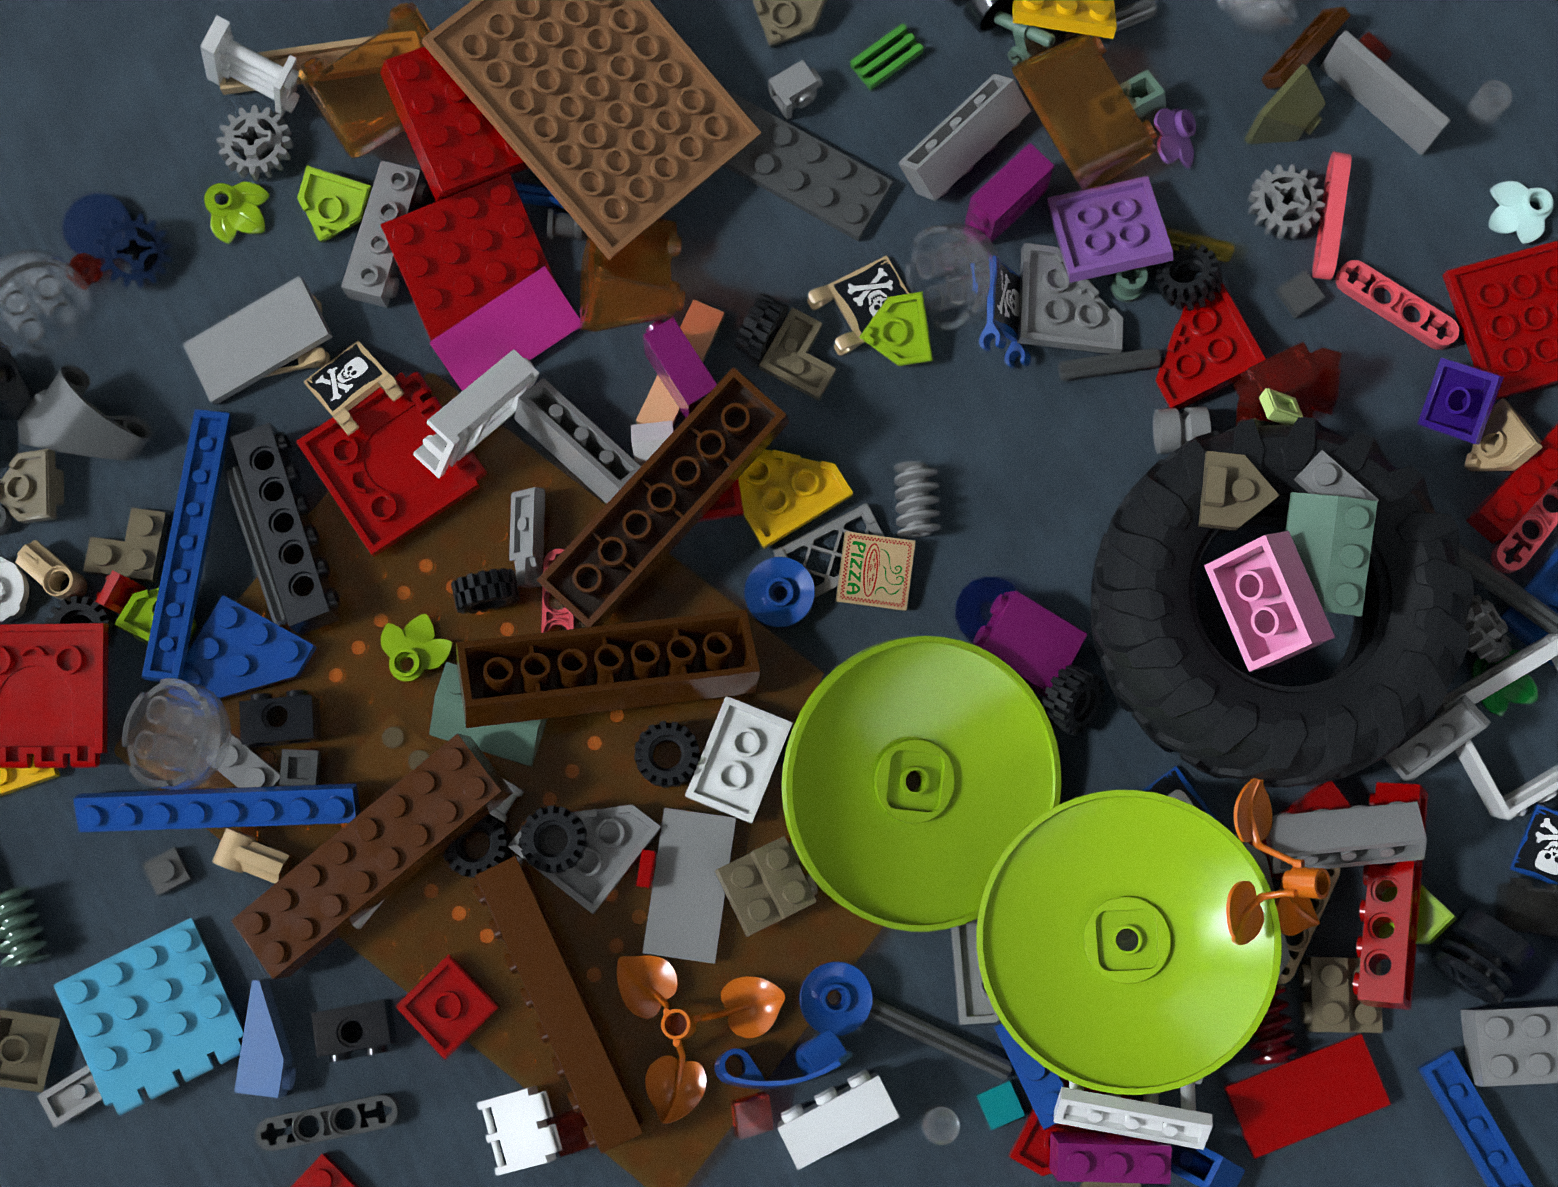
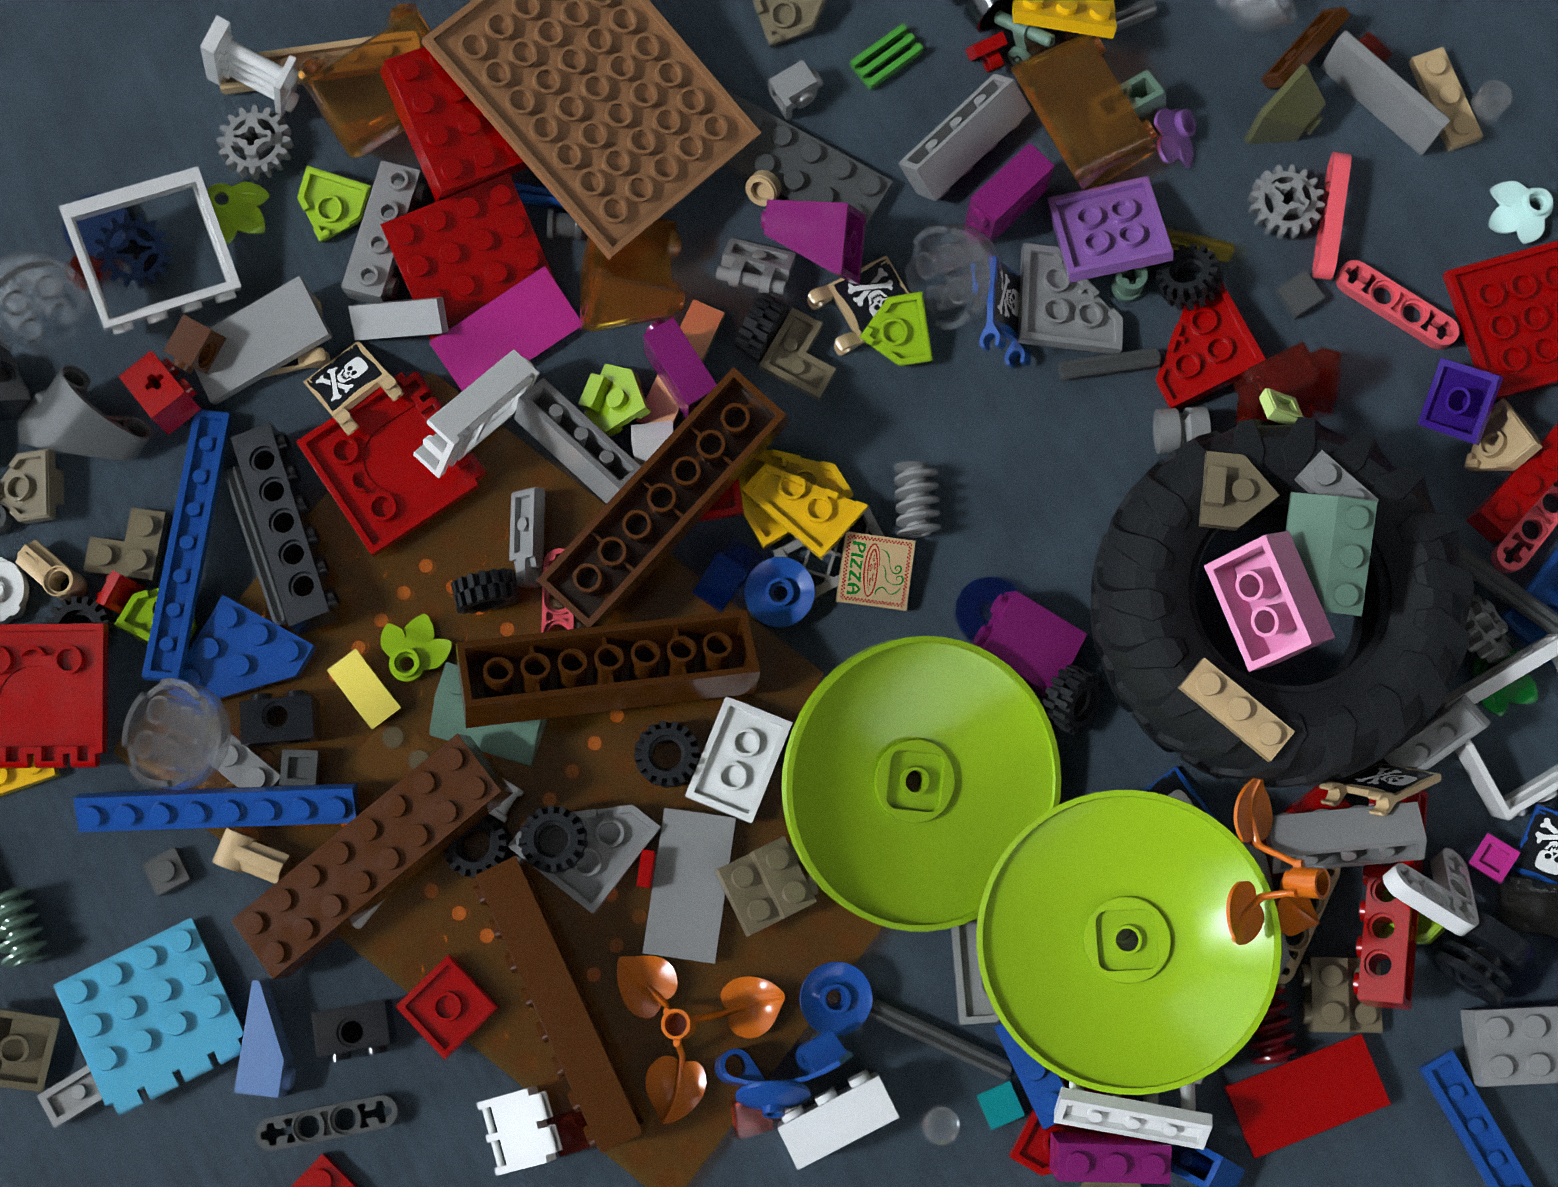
(137, 194): none -> white window
(160, 392): none -> red brick
(194, 345): none -> reddish brown brick
(363, 688): none -> light yellow slope
(398, 318): none -> light grey tile
(613, 399): none -> lime plate
(727, 574): none -> clear blue slope
(755, 266): none -> light grey plate
(763, 186): none -> tan tile
(773, 1096): none -> blue dish
(805, 510): none -> yellow wing
(819, 231): none -> magenta slope
(988, 51): none -> red tile
(1236, 709): none -> tan plate
(1381, 783): none -> flag
(1442, 88): none -> tan plate
(1445, 899): none -> white beam
(1494, 858): none -> dark pink plate

